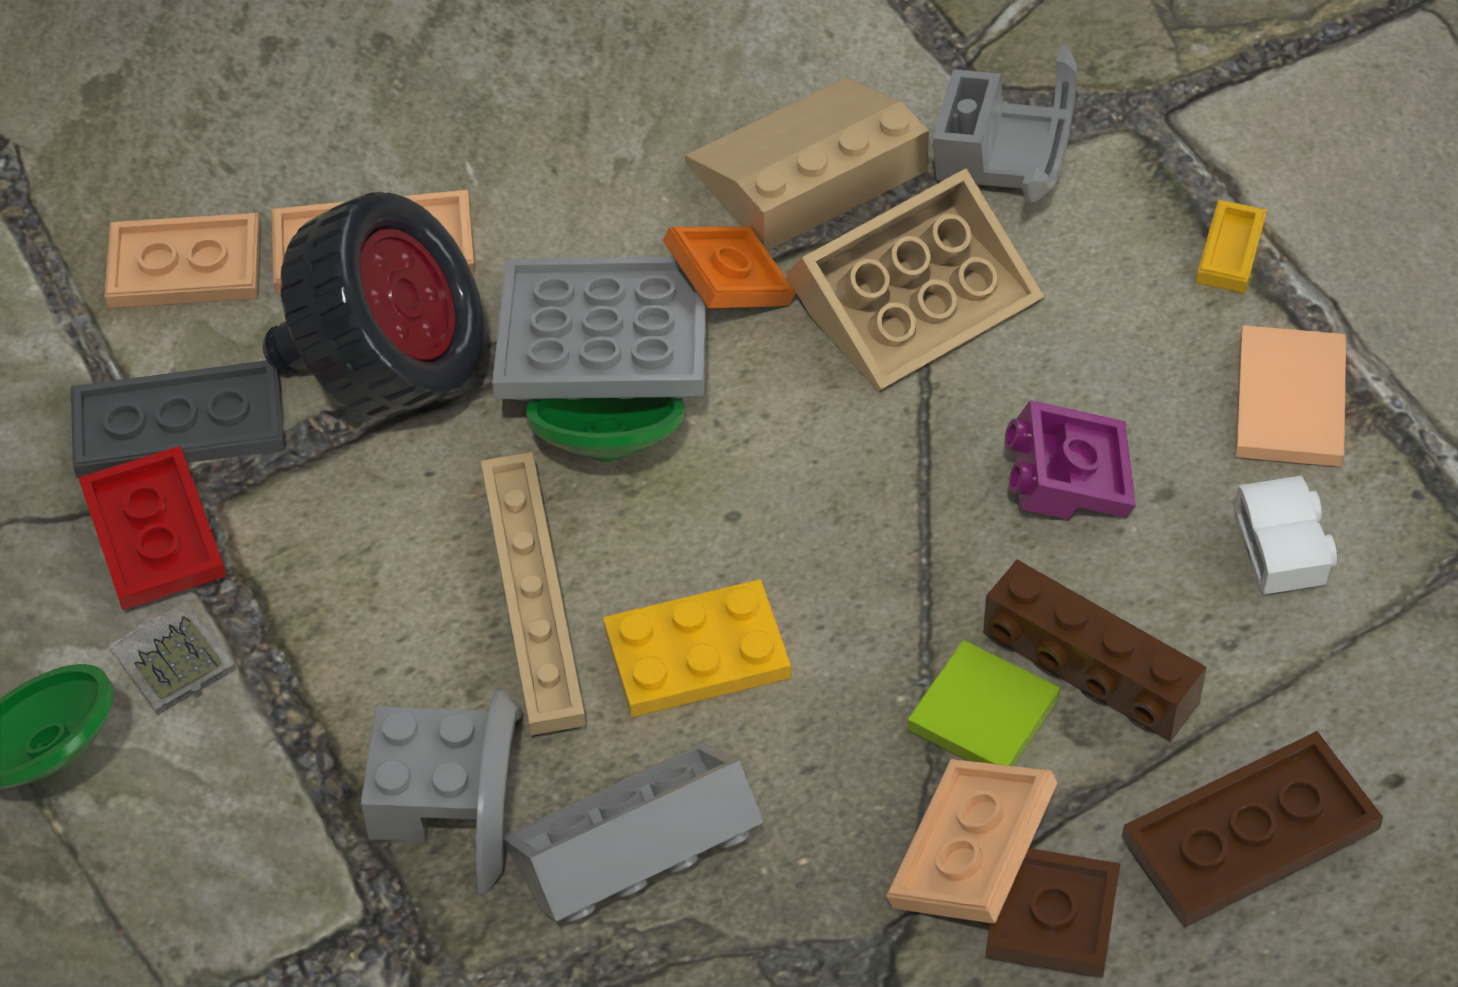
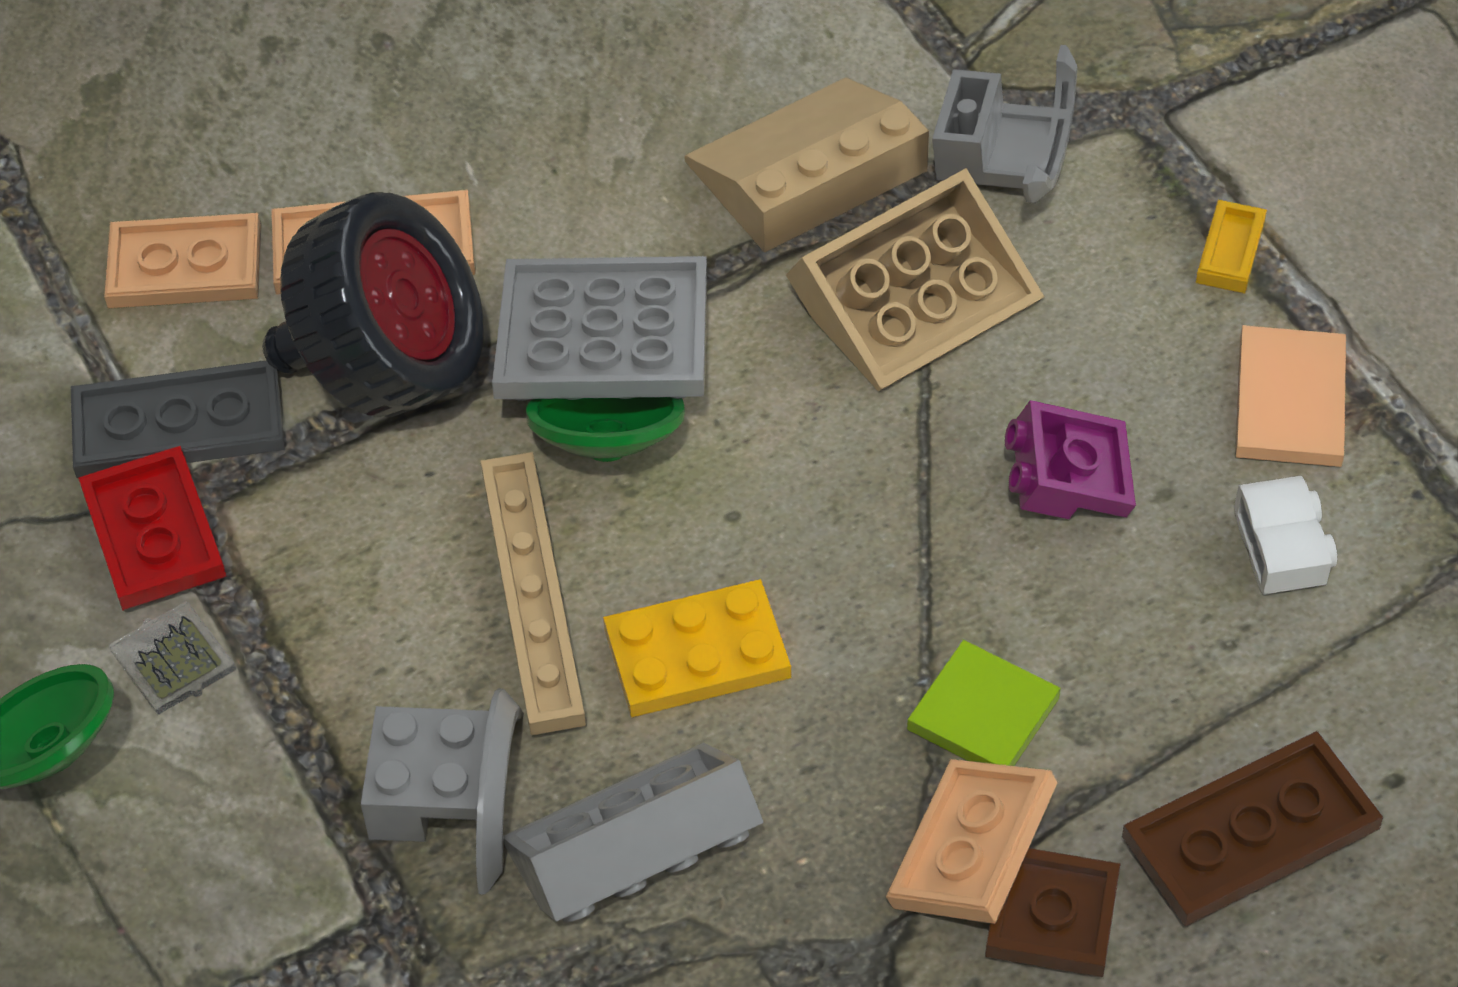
(729, 266): orange tile -> none
(1094, 650): reddish brown brick -> none

